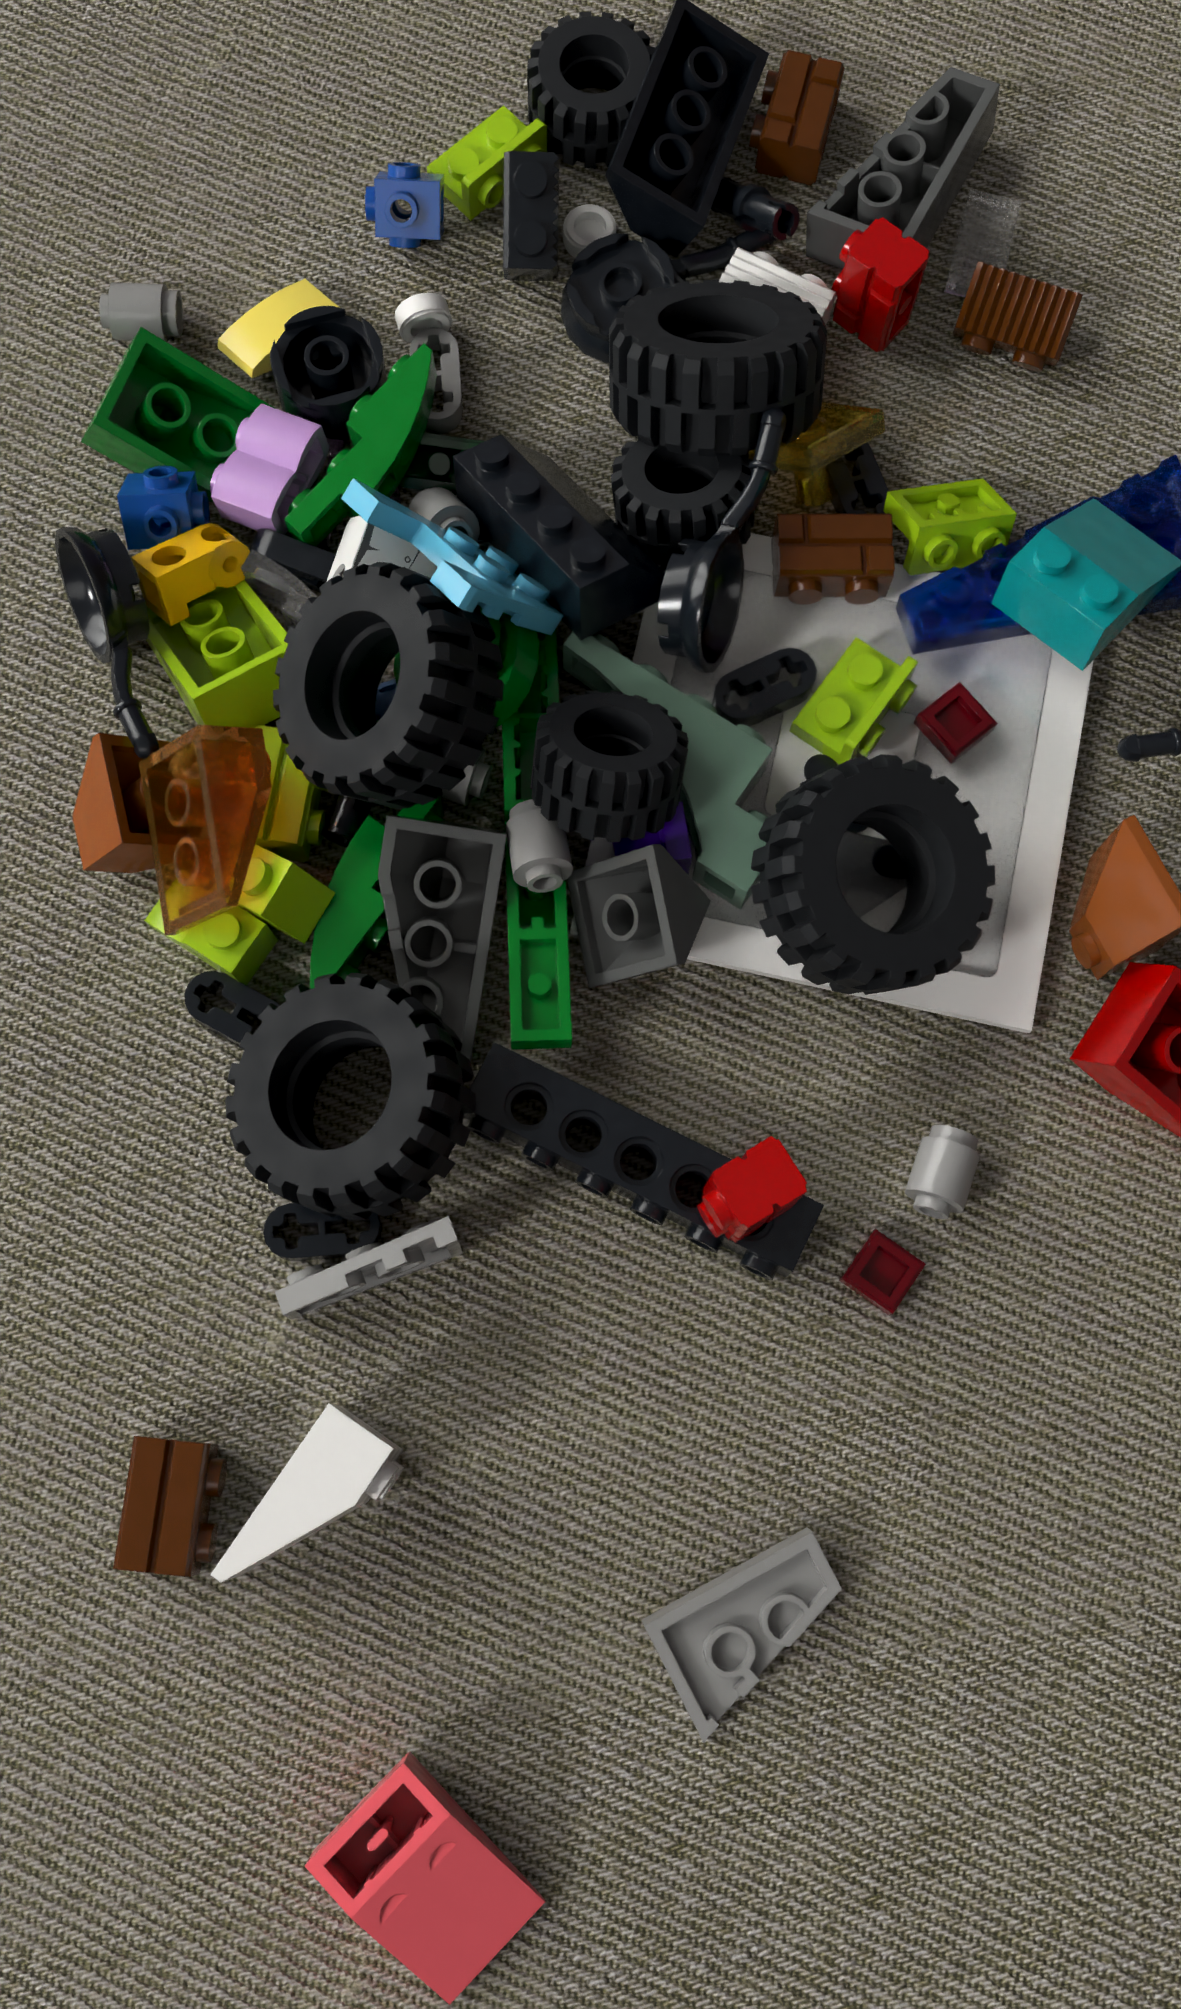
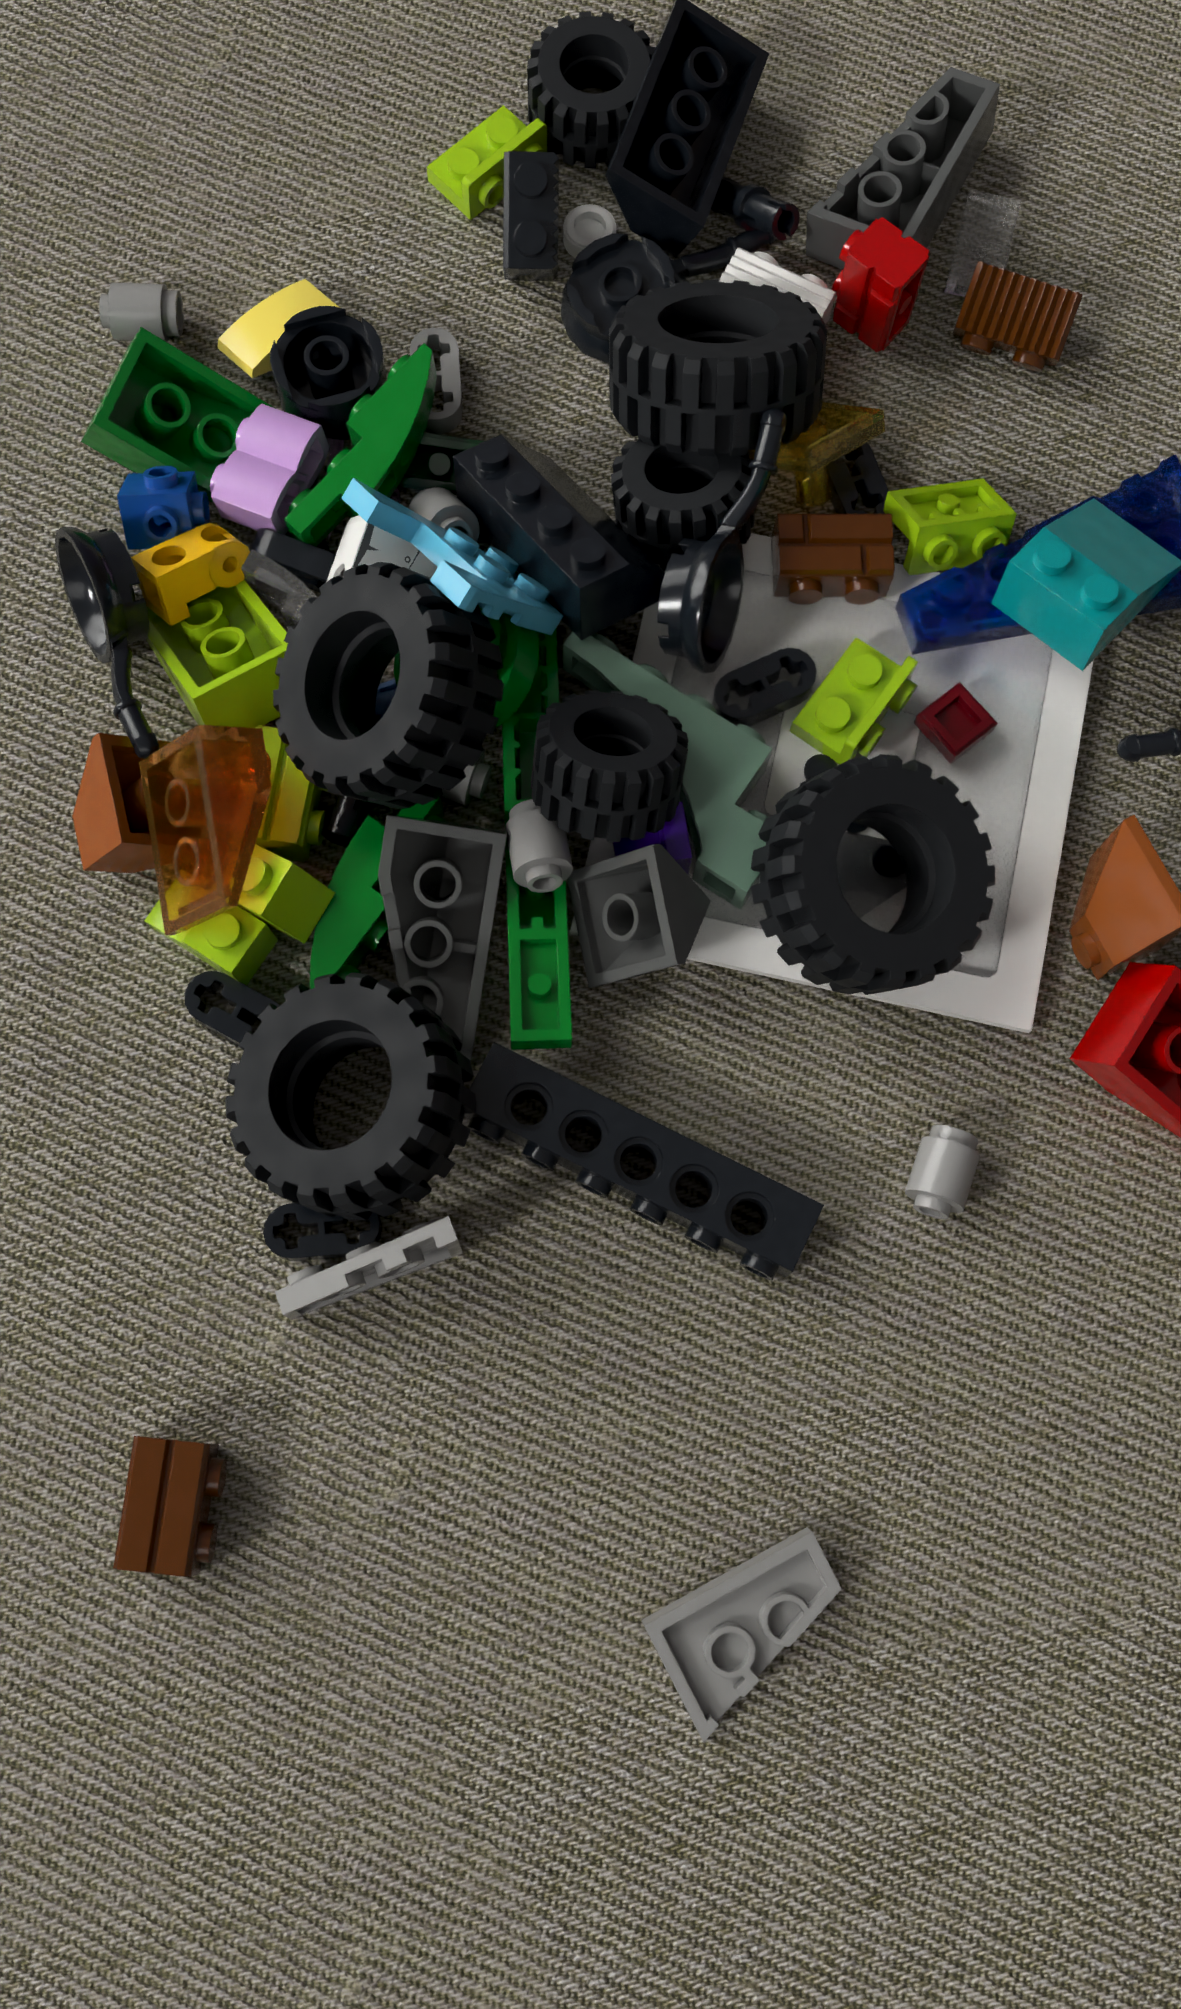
(325, 1479): white slope -> none
(420, 190): blue brick -> none
(421, 313): white tile -> none
(424, 1879): coral slope -> none
(751, 1190): red brick -> none
(798, 117): reddish brown brick -> none
(882, 1272): dark red tile -> none

